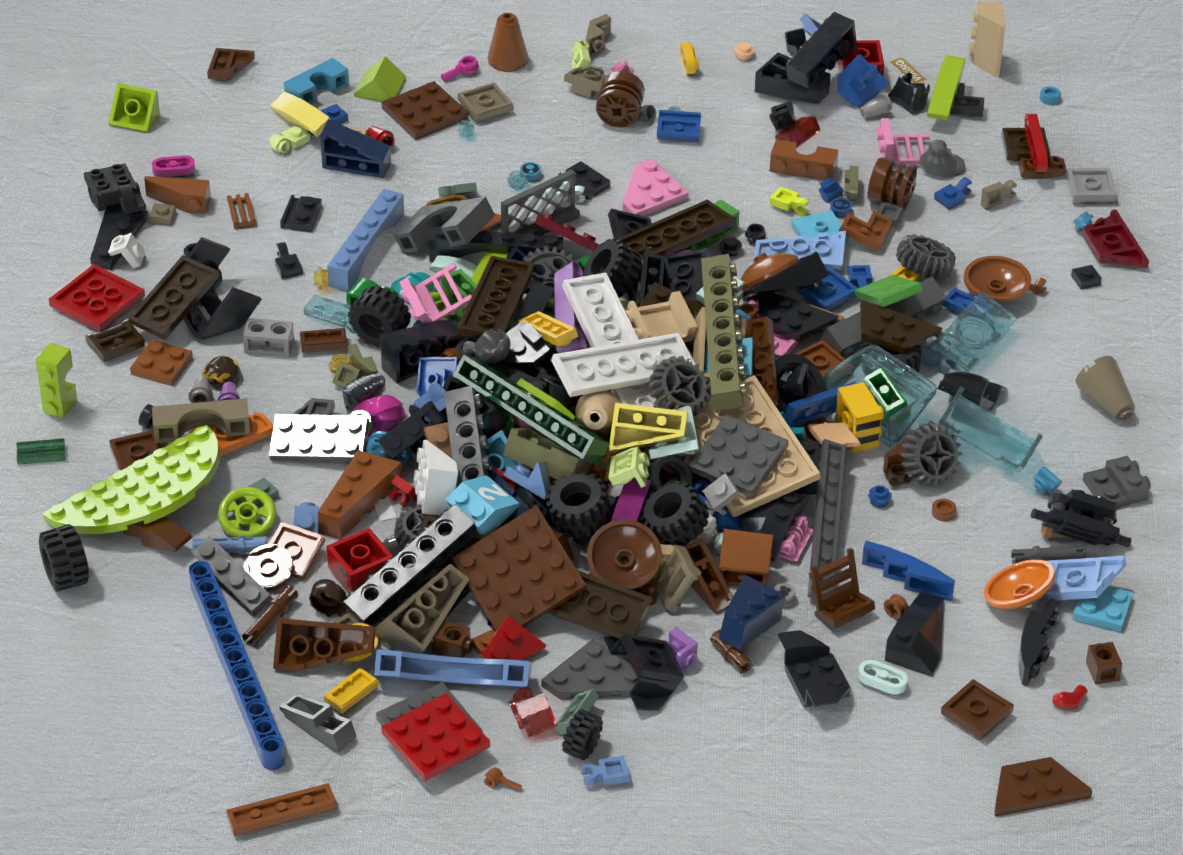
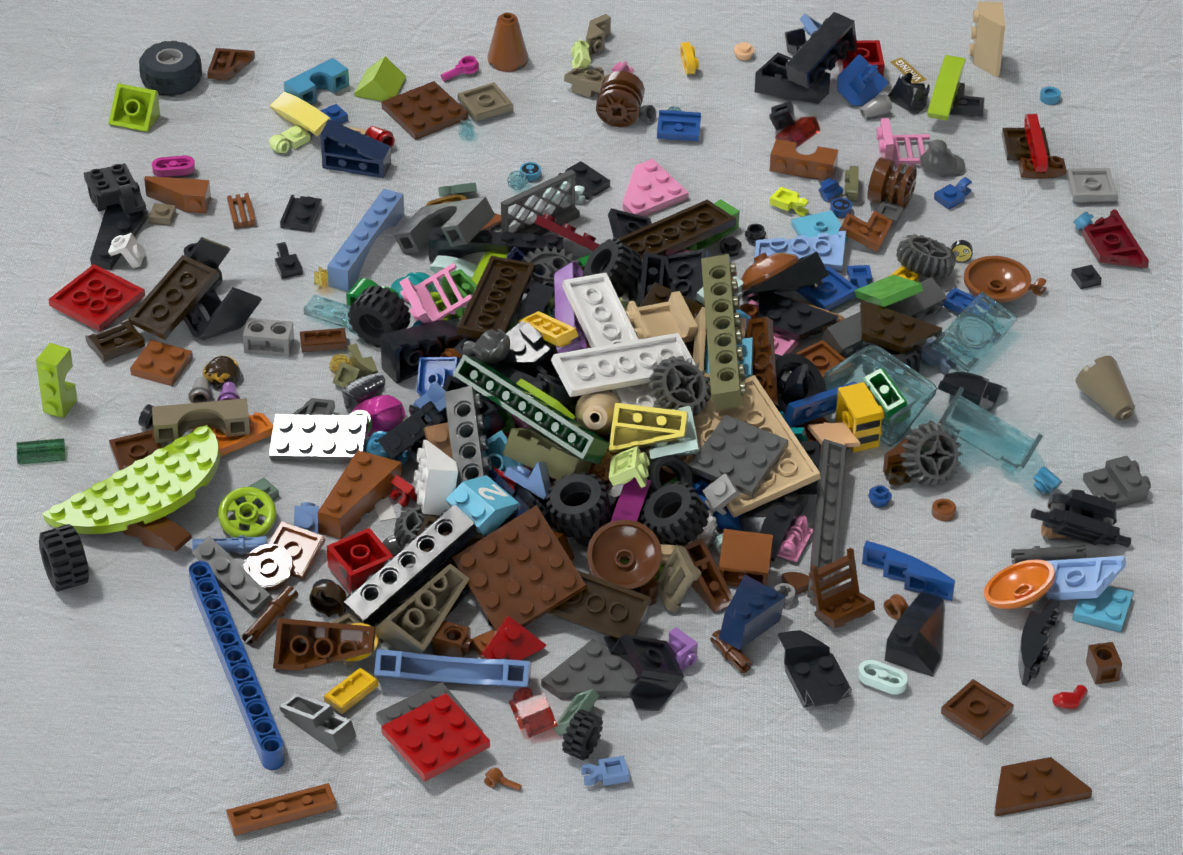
(170, 68): none -> black wheel
(797, 580): none -> reddish brown tile
(963, 250): none -> tile
(995, 194): dark tan plate -> none

